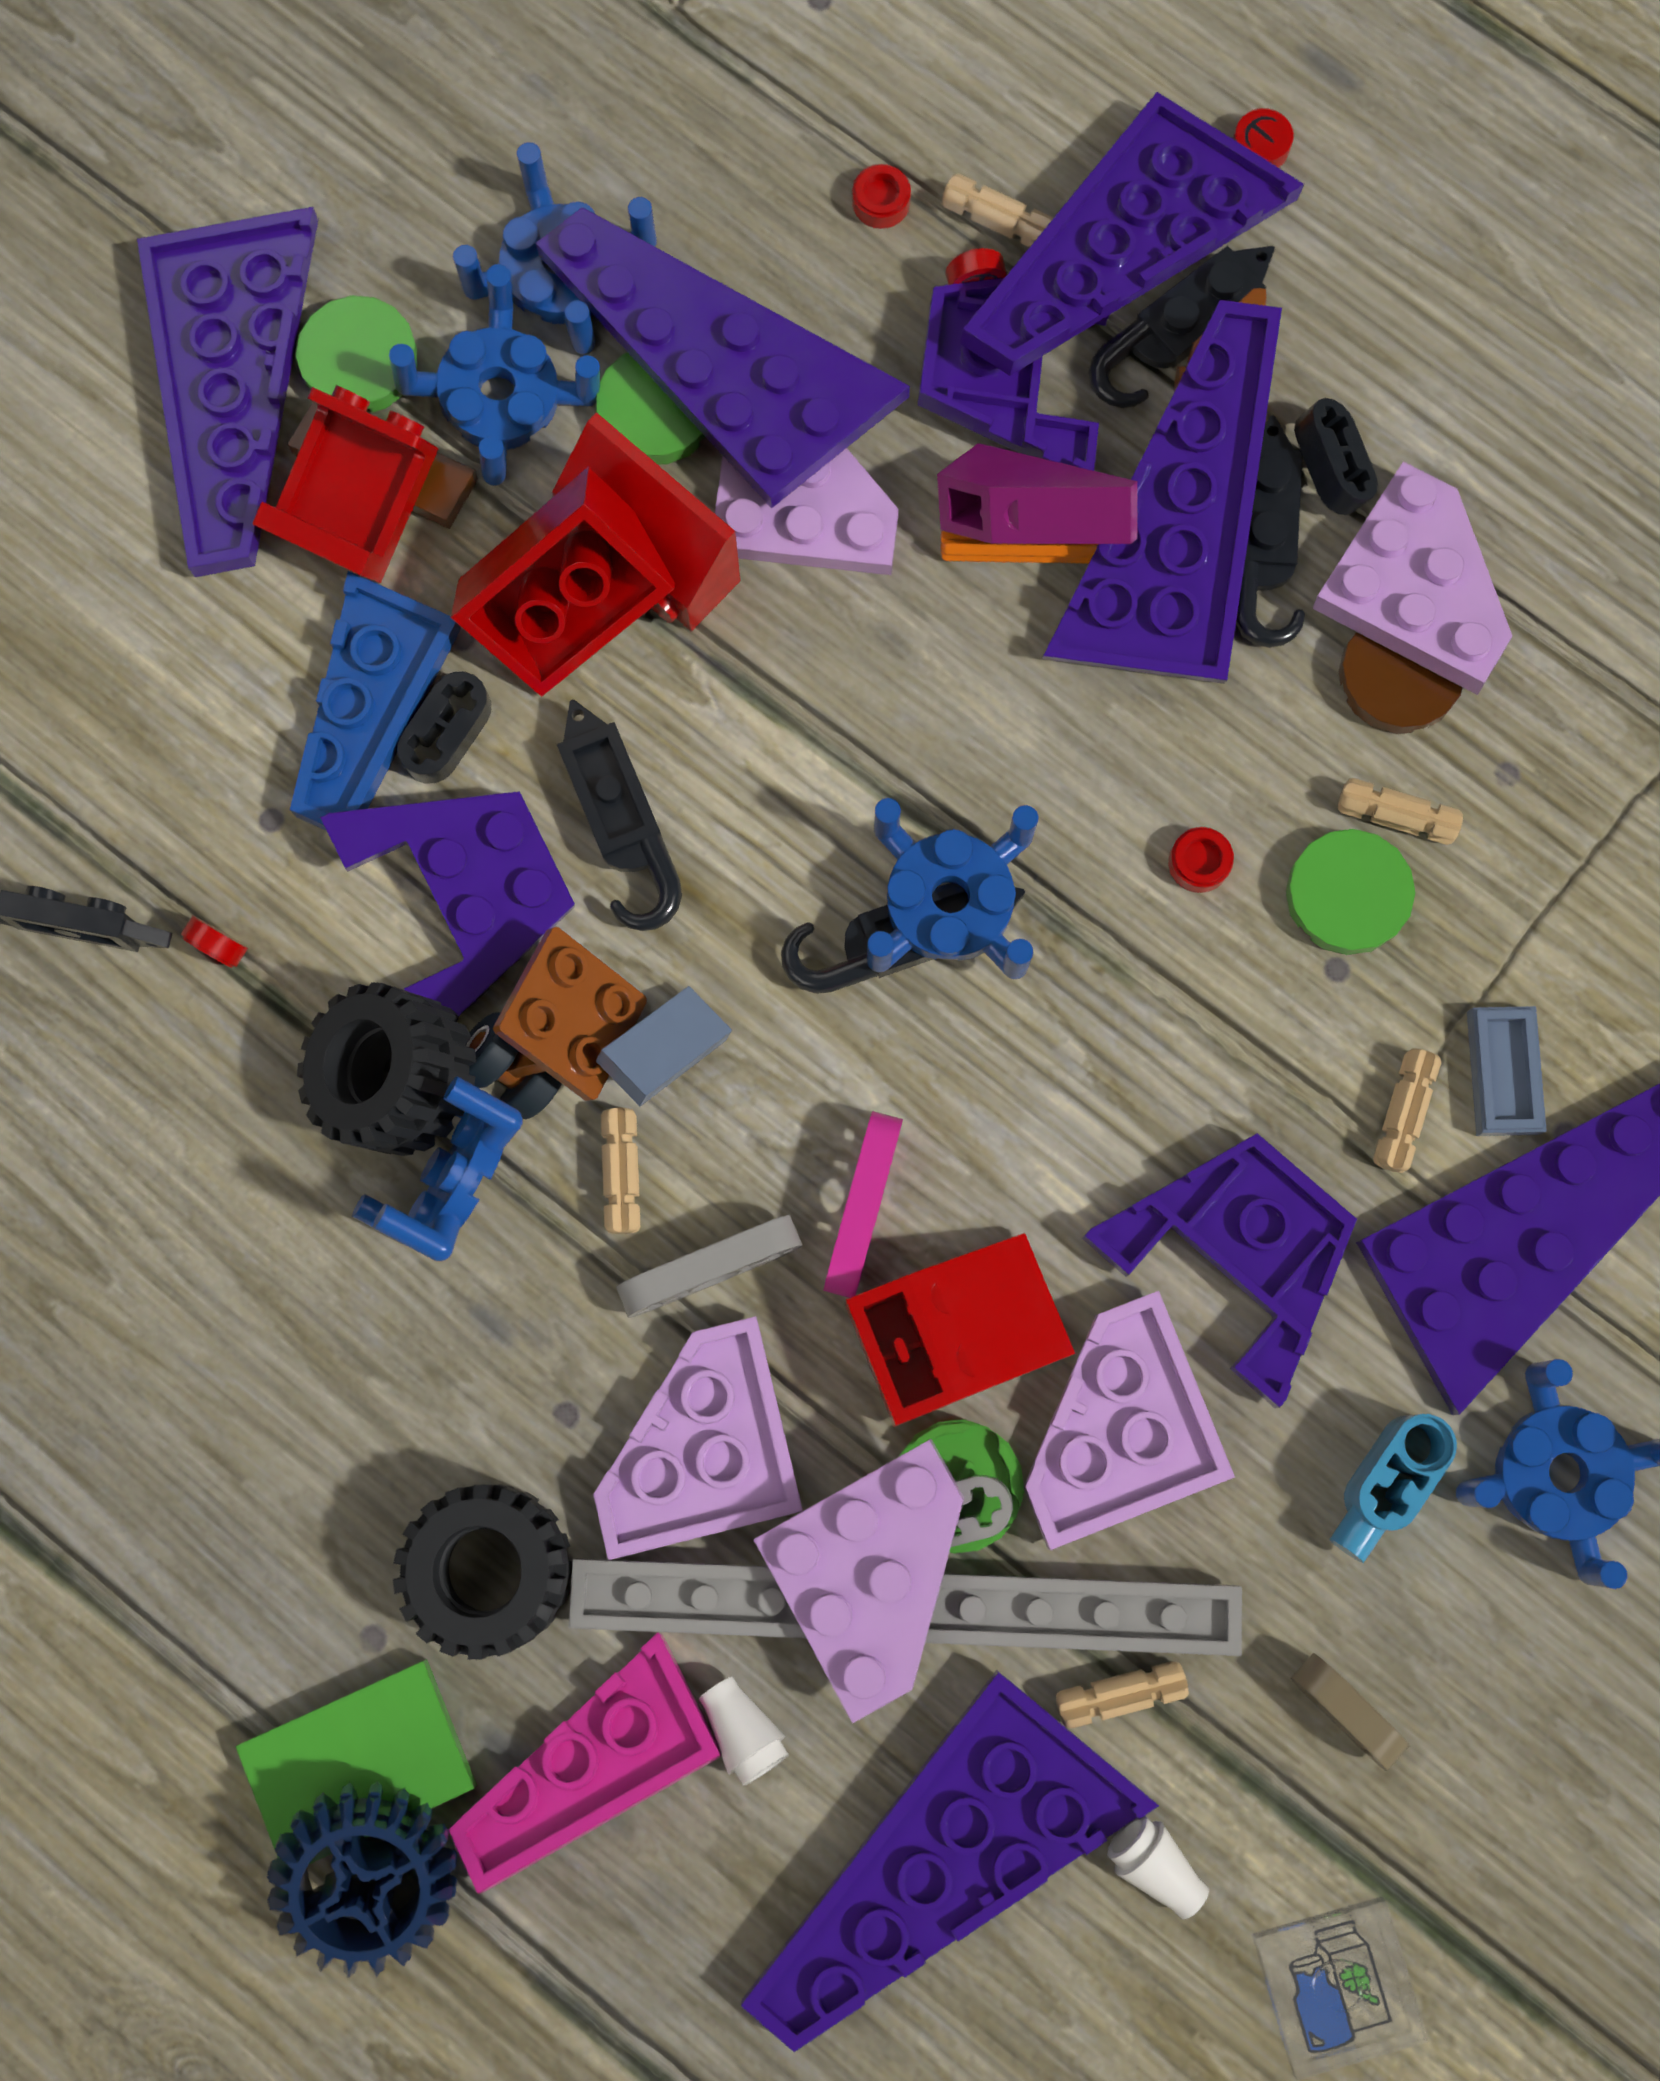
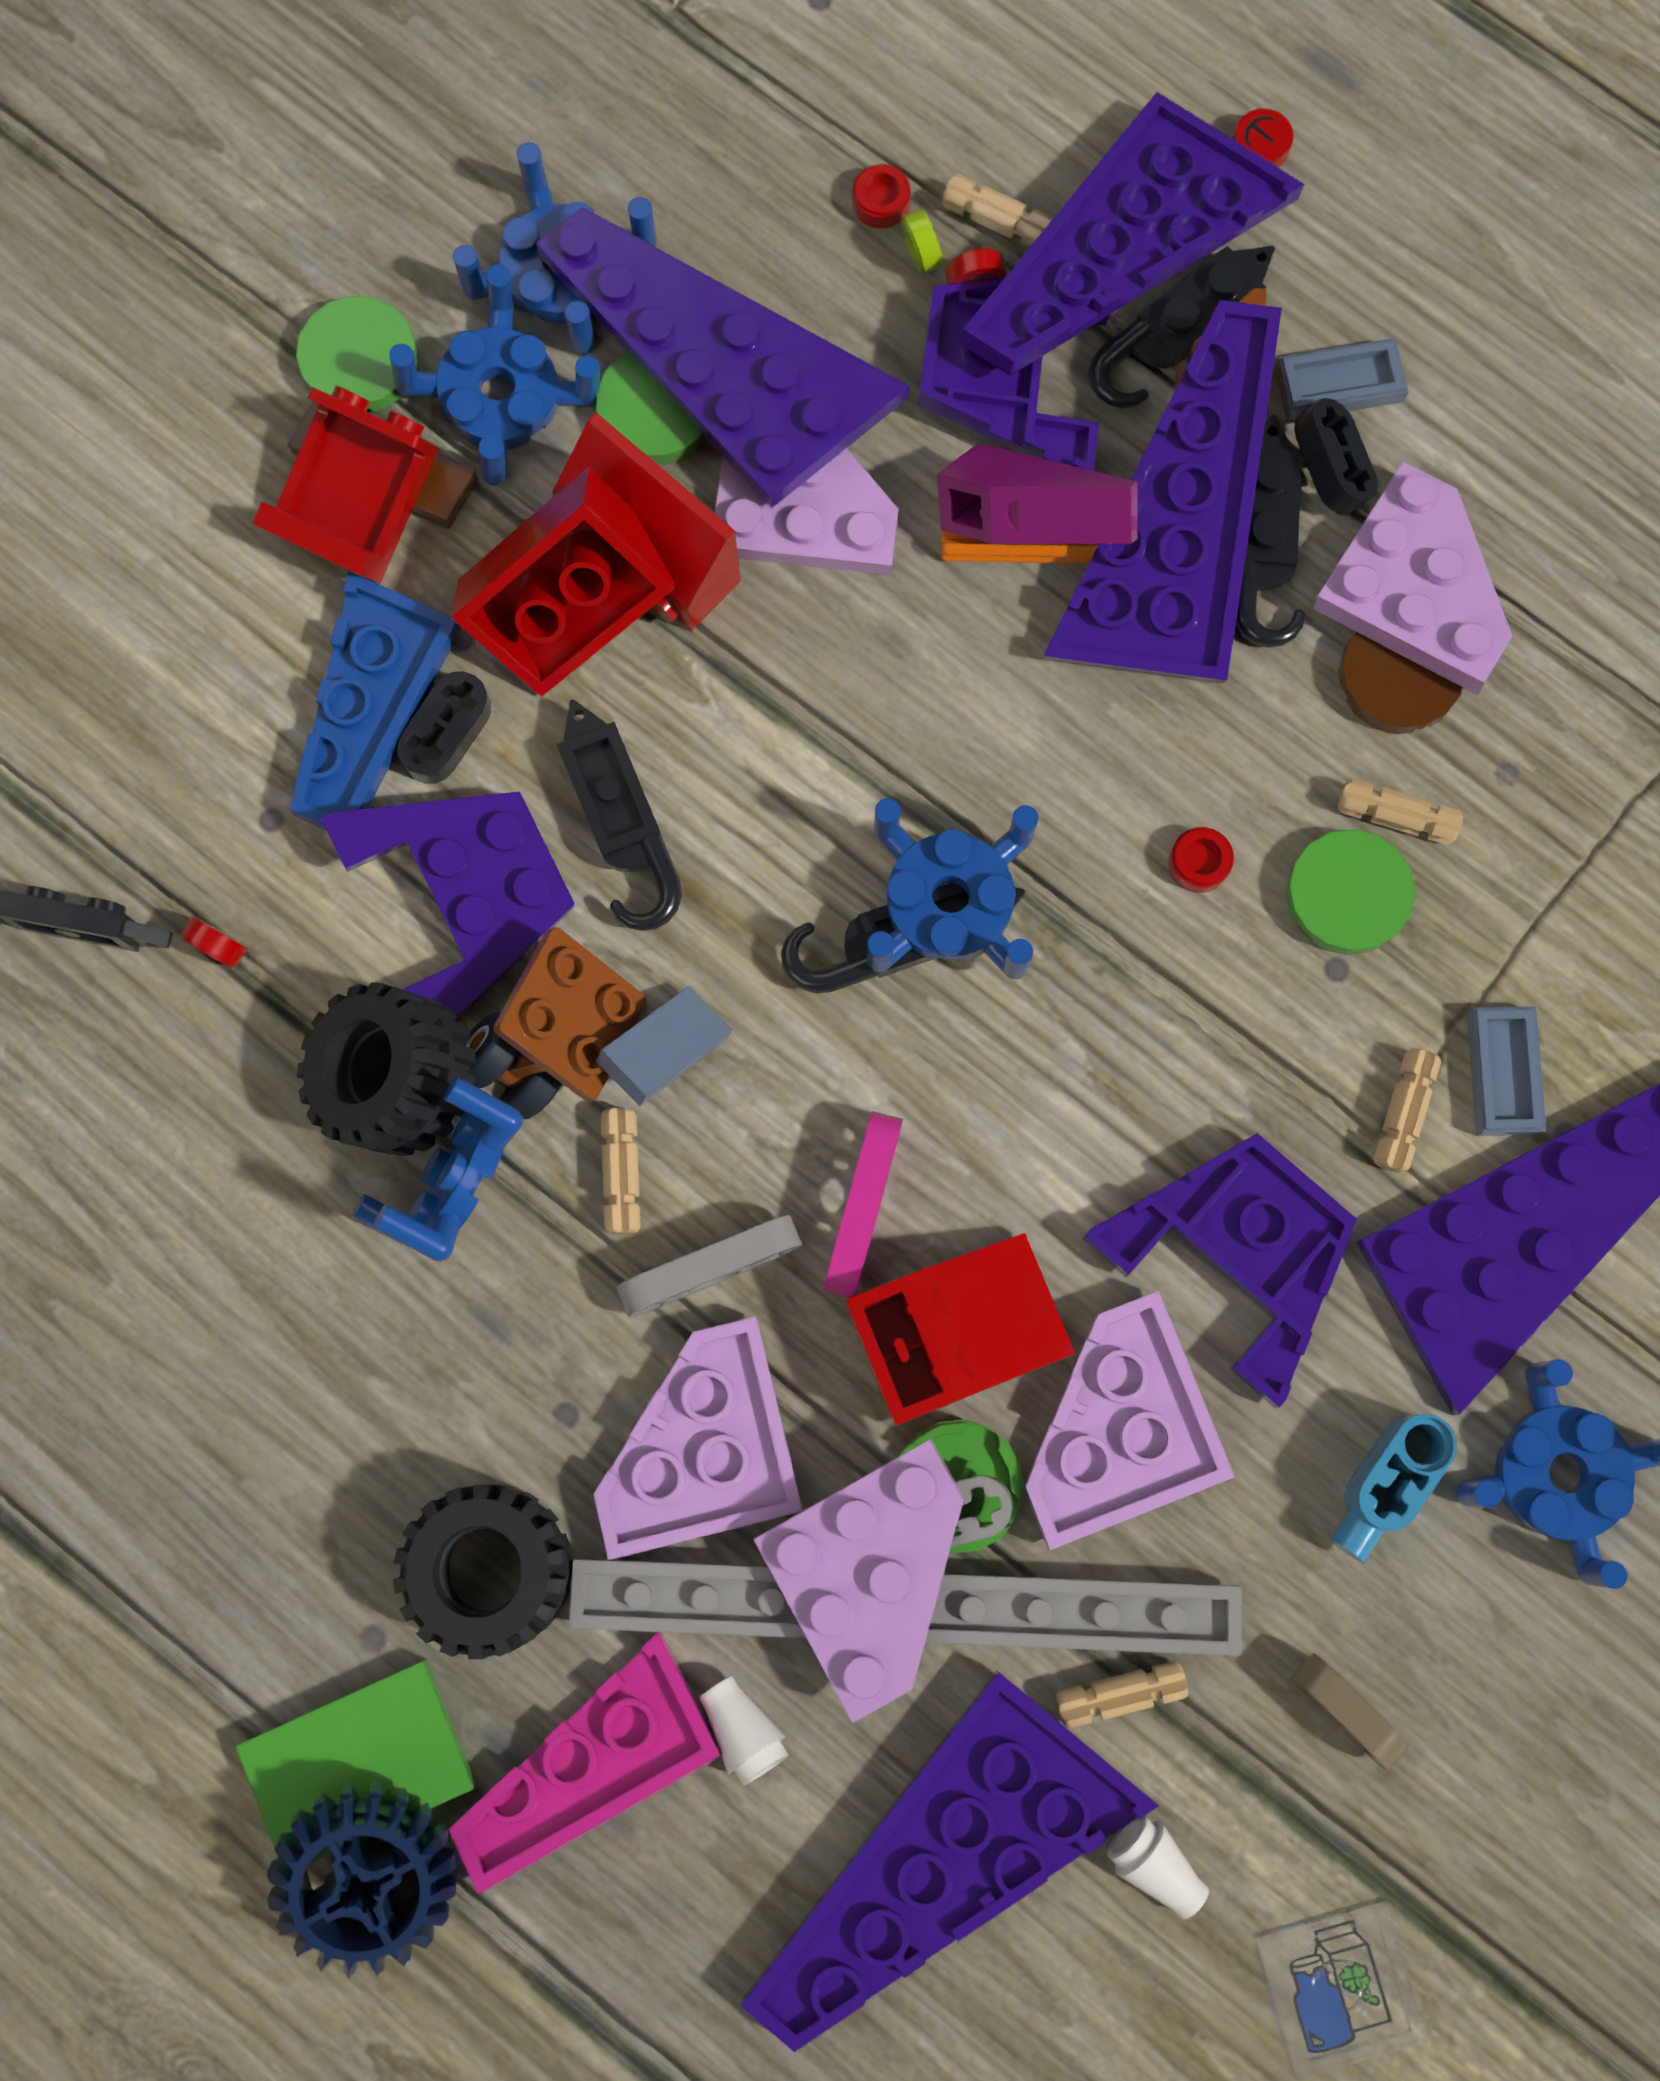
(224, 348): dark purple wing -> none
(921, 241): none -> lime tile
(1352, 375): none -> sand blue tile

